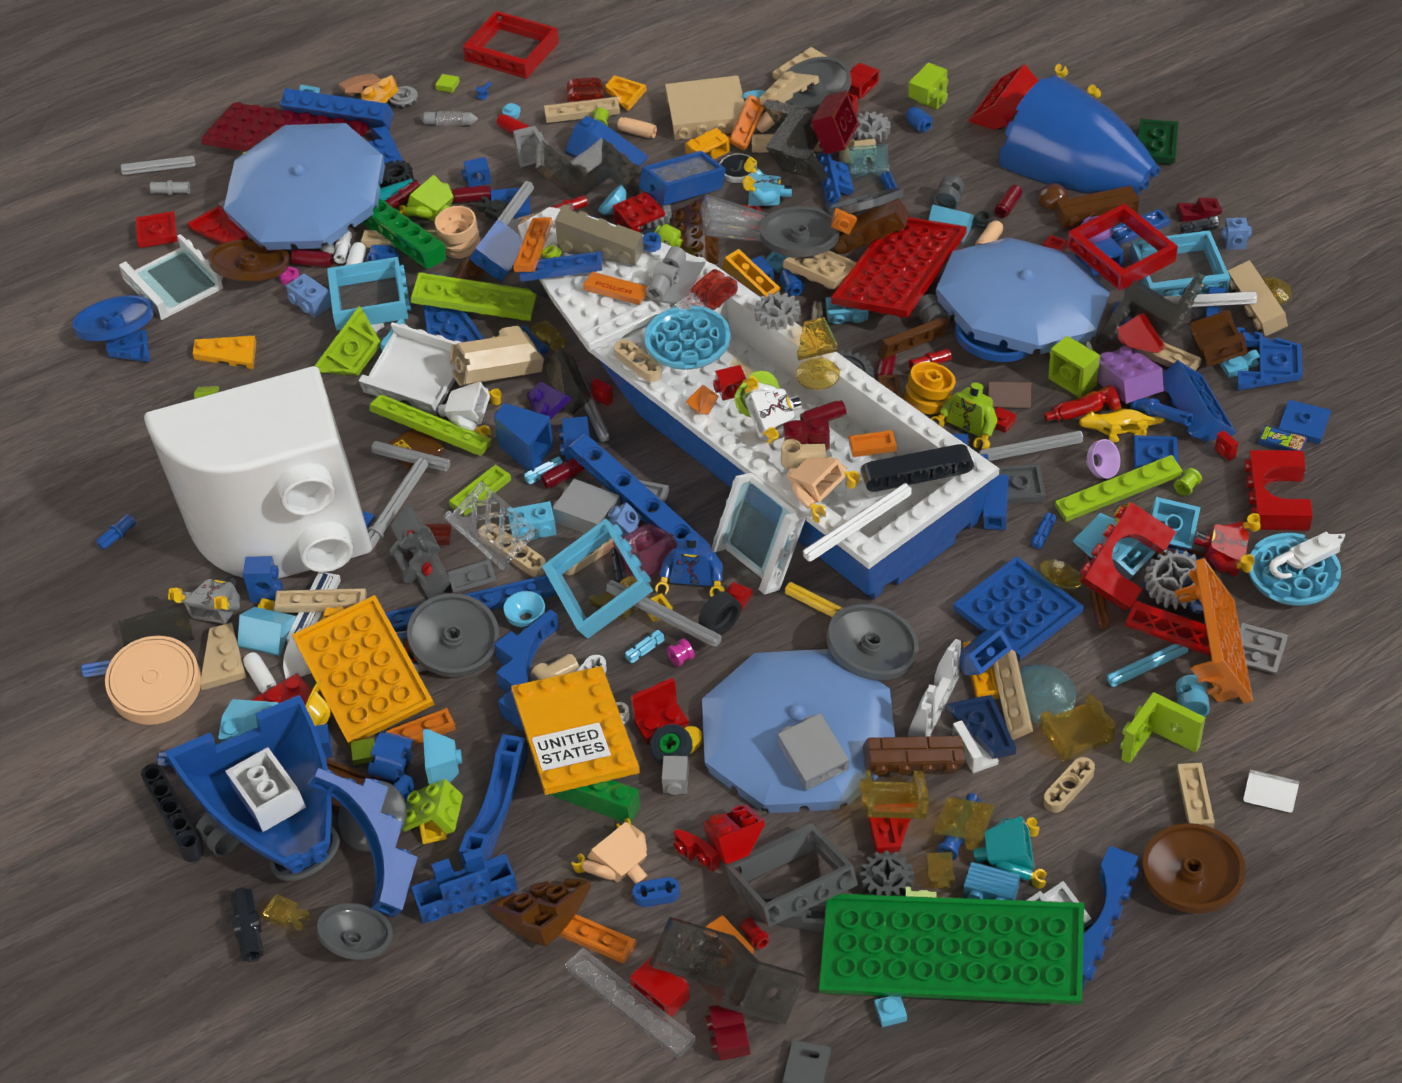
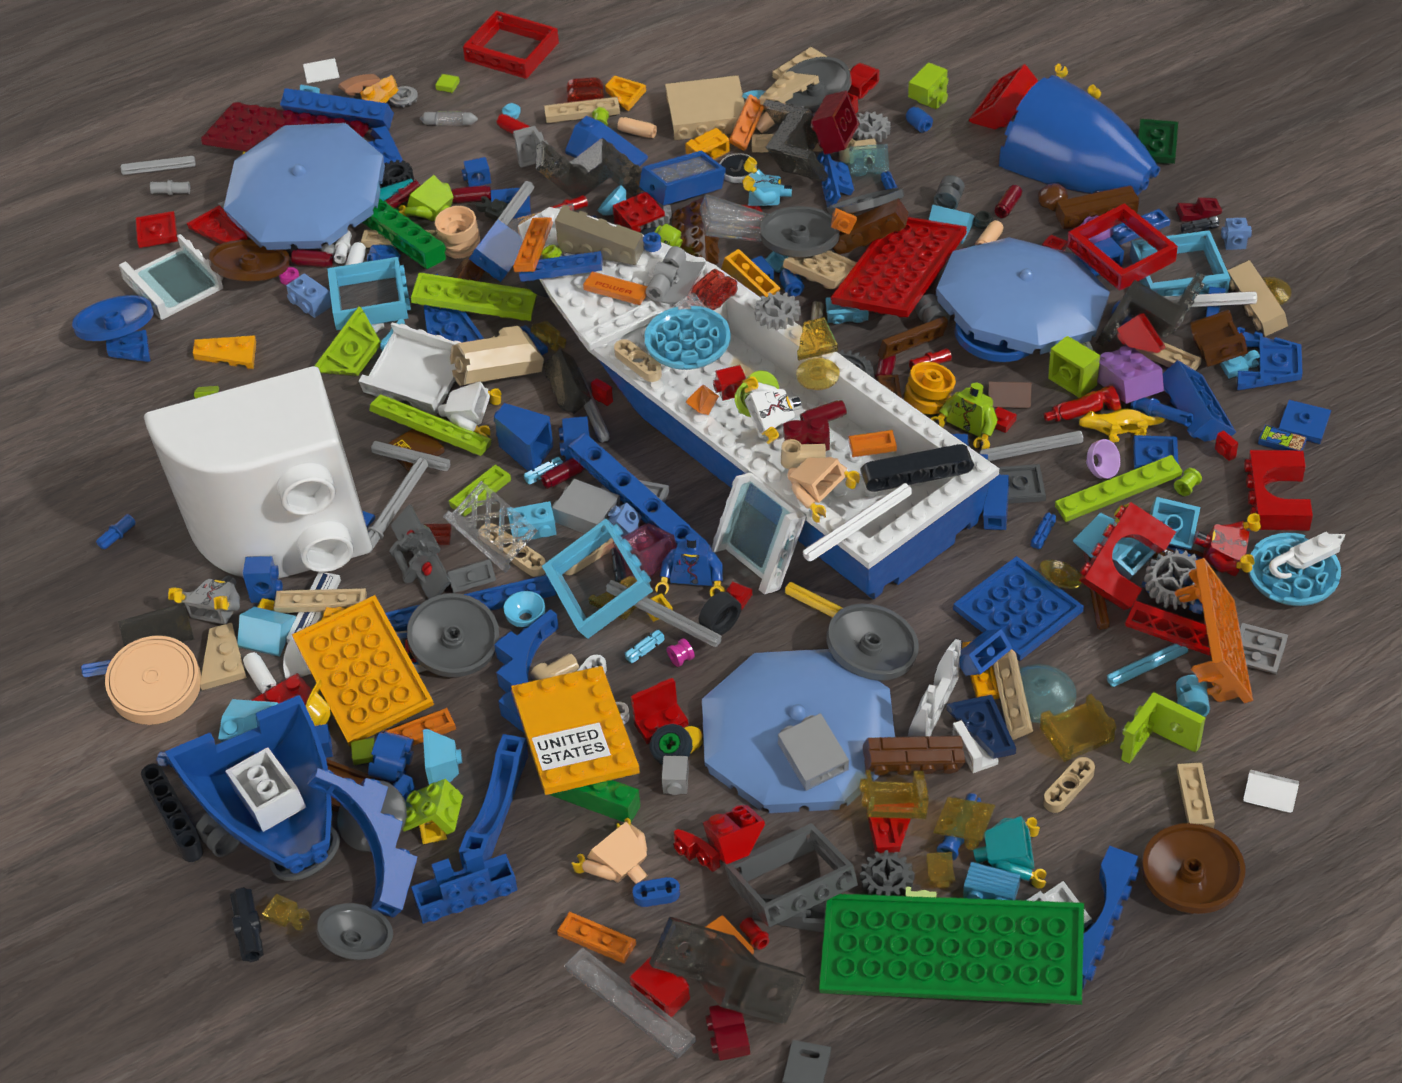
(321, 70): none -> white sticker
(483, 92): blue hand -> none
(543, 910): reddish brown brick -> none
(547, 400): dark purple wing -> none
(890, 1010): medium azure plate -> none

